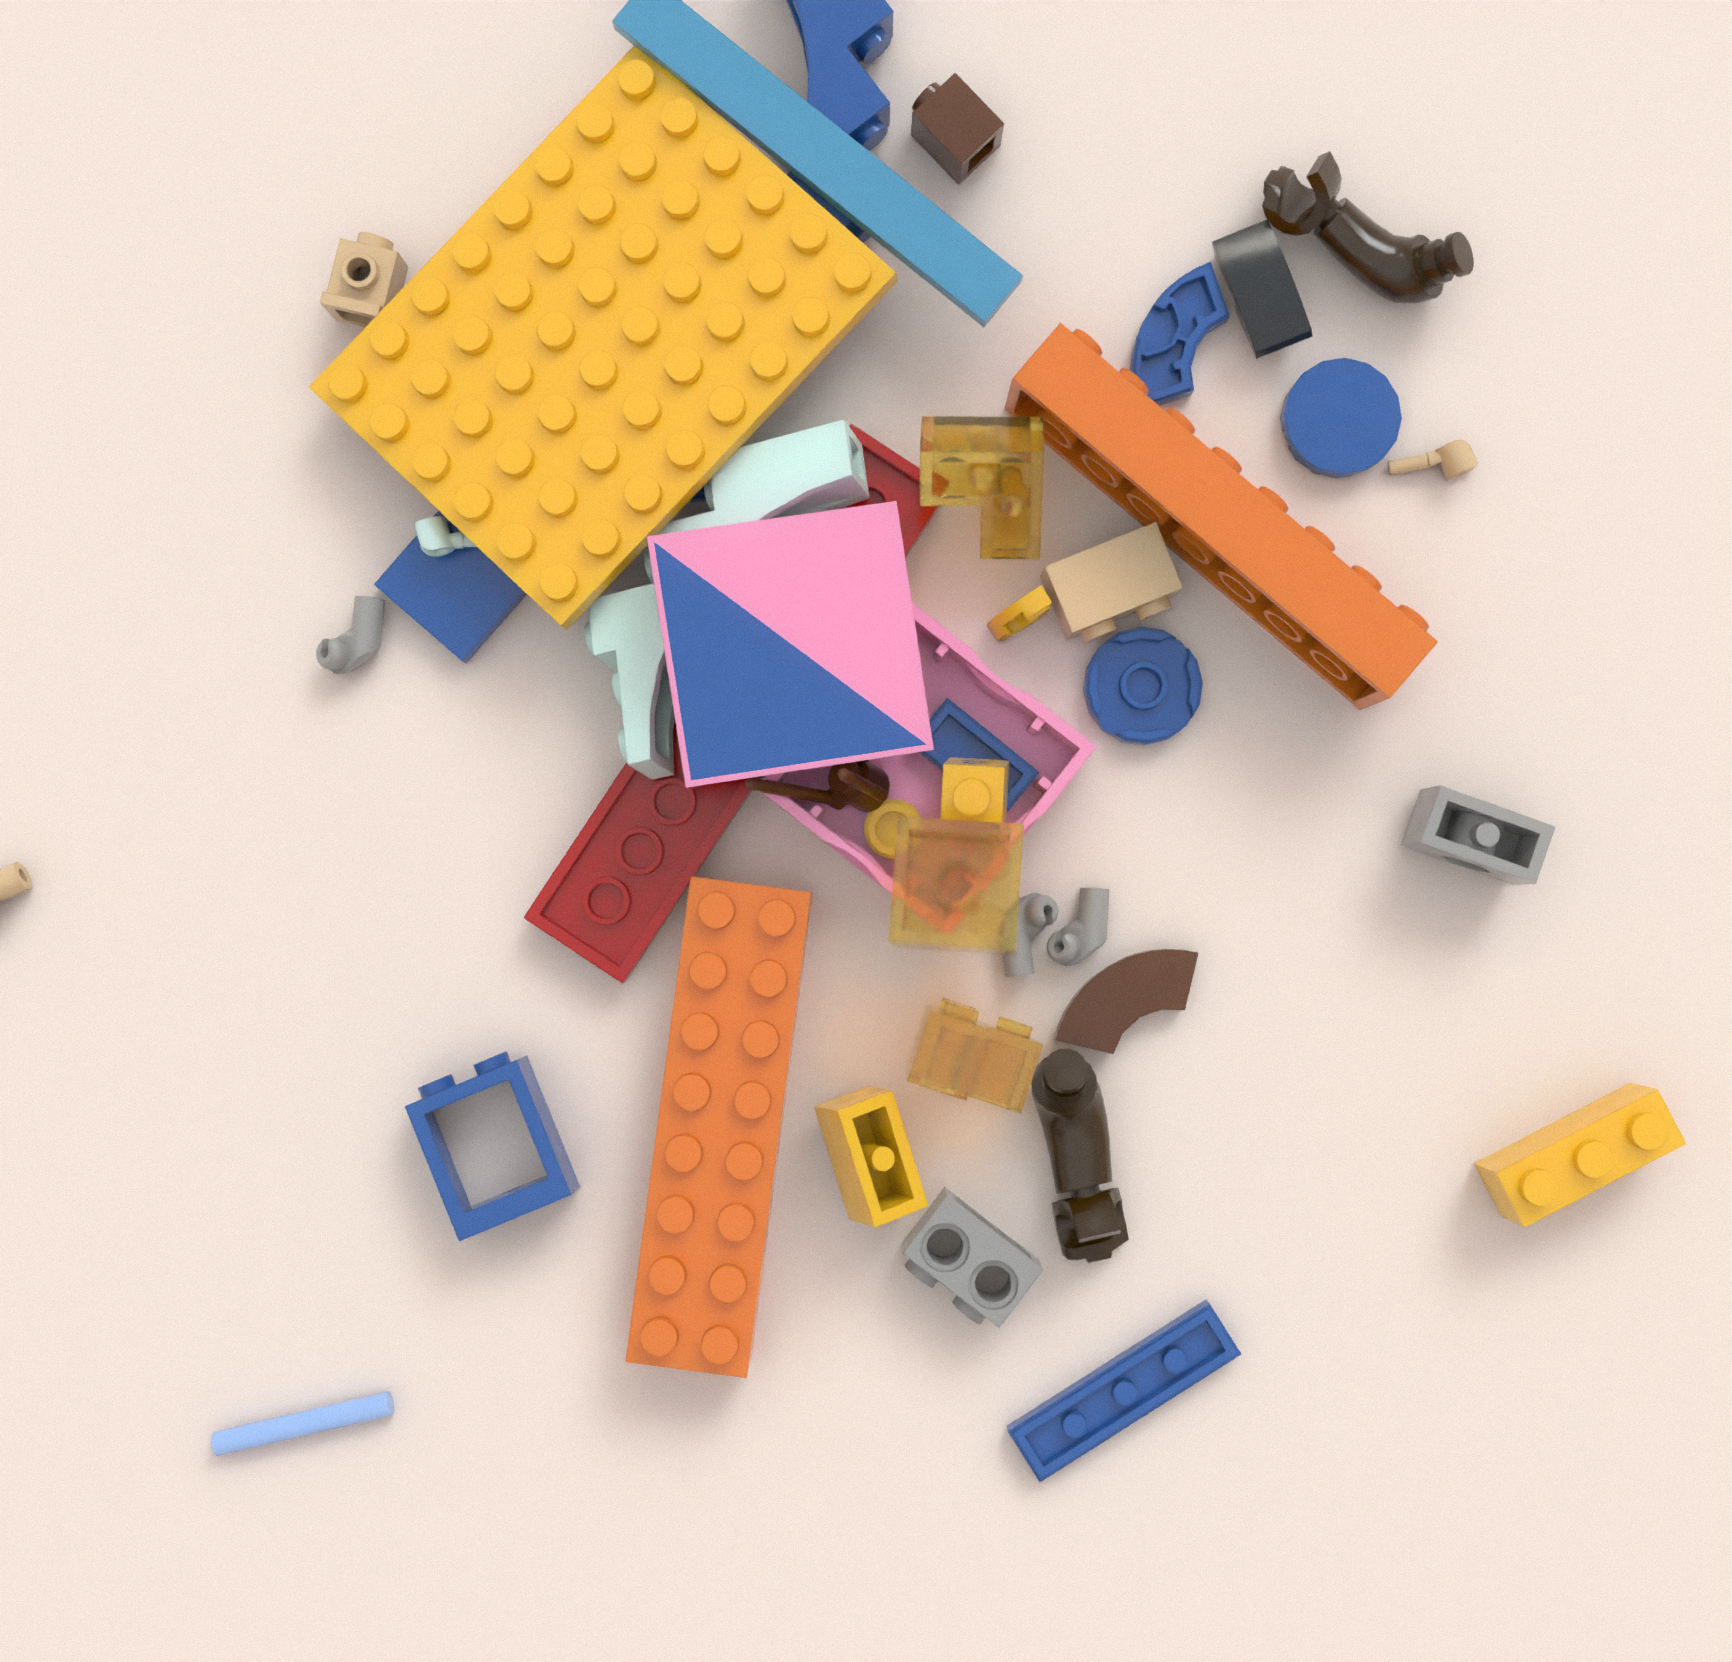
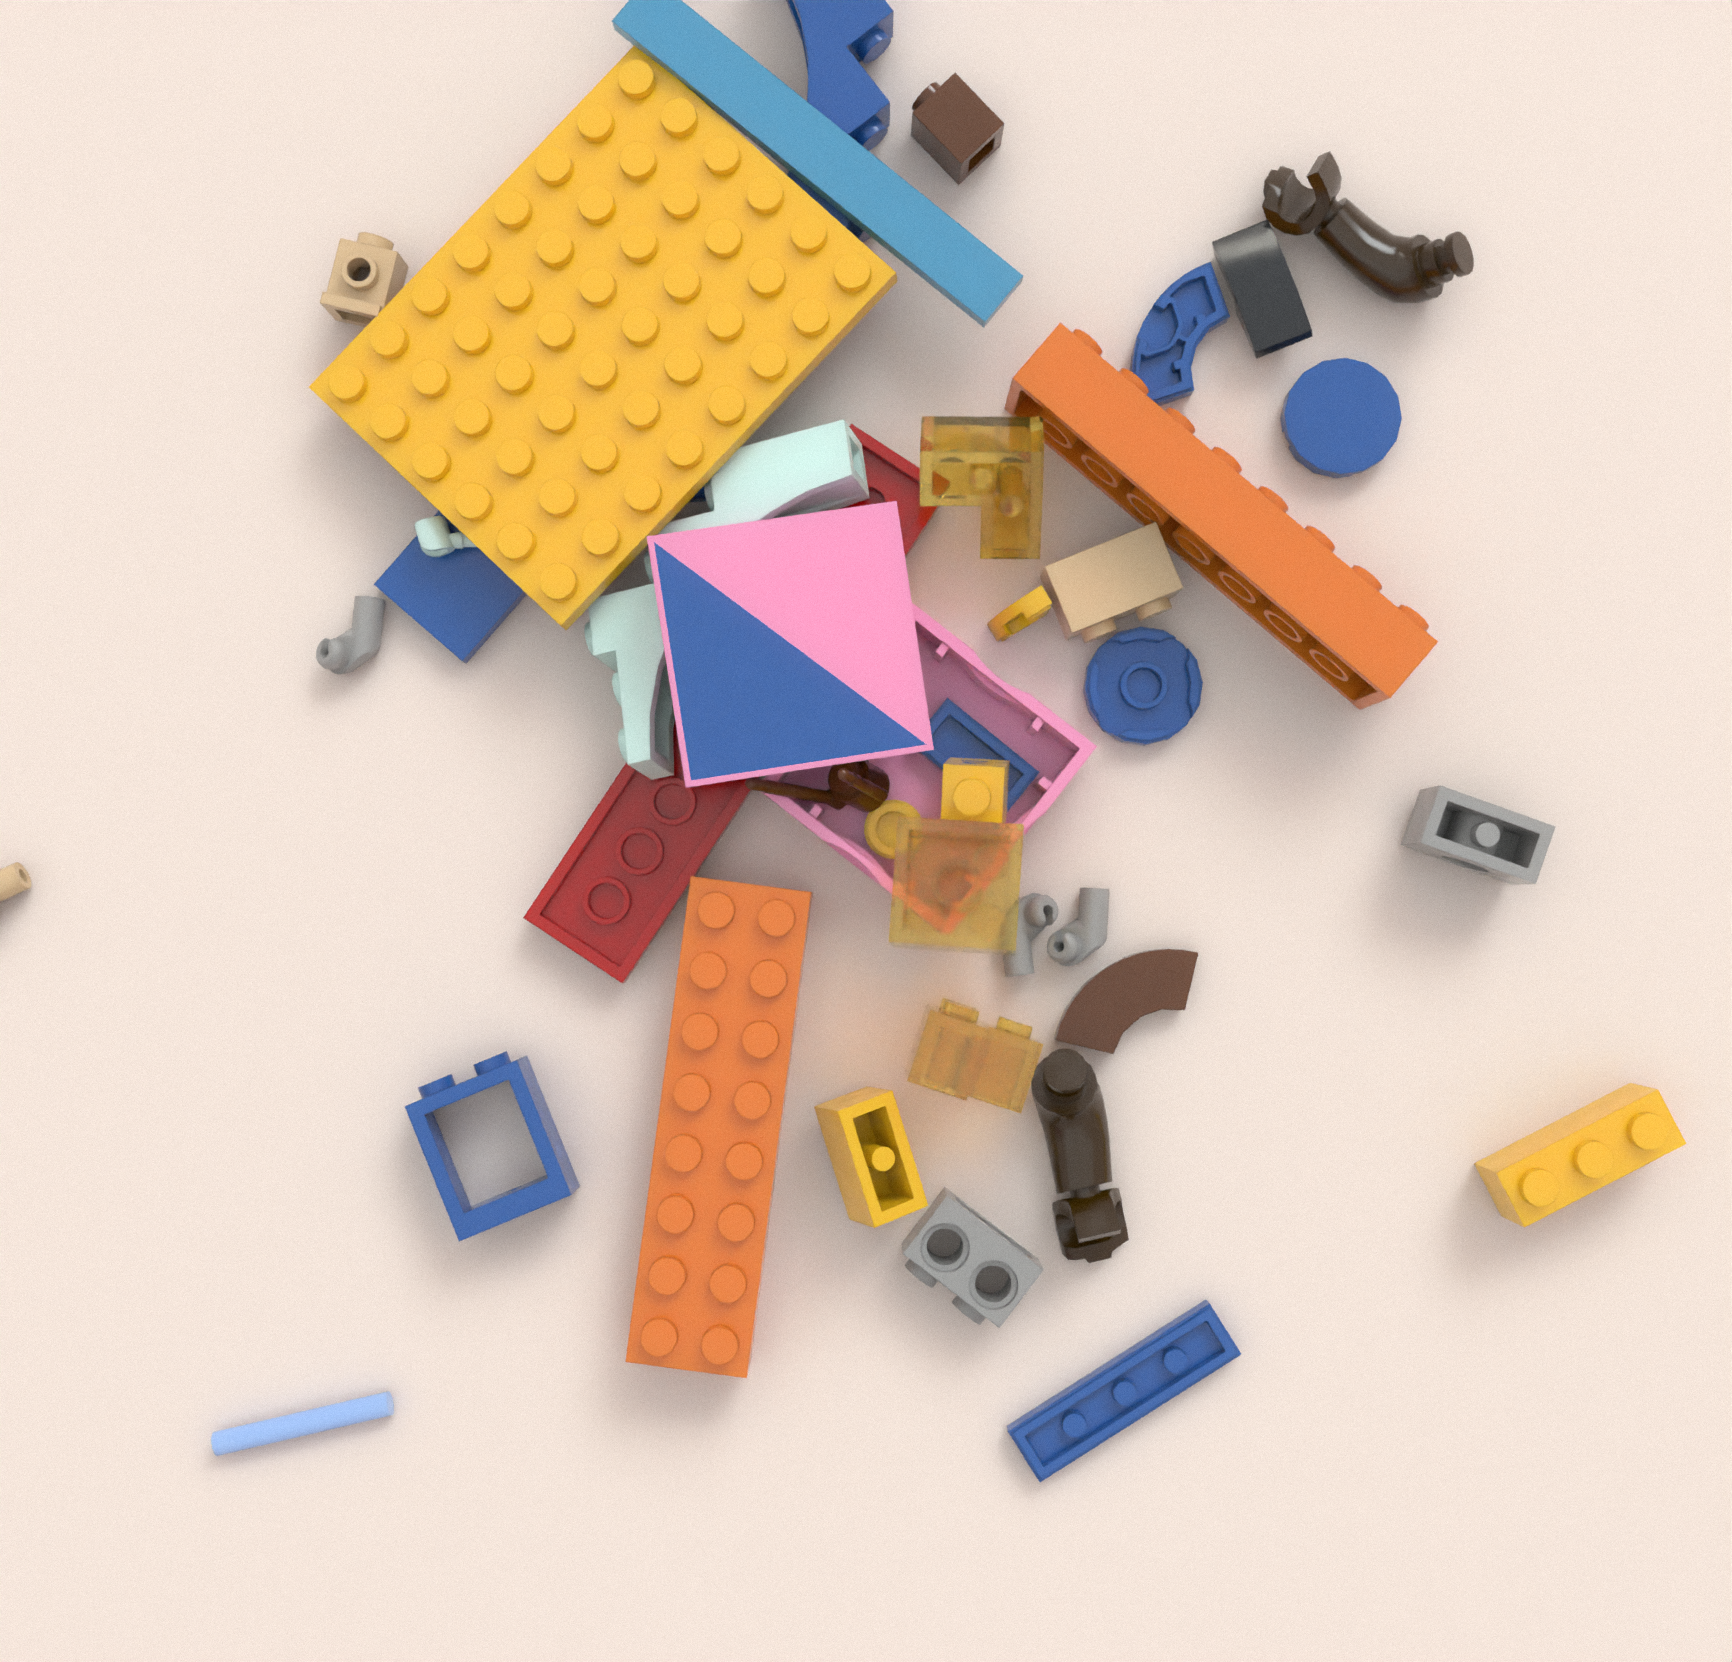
(1454, 457): tan hand -> none

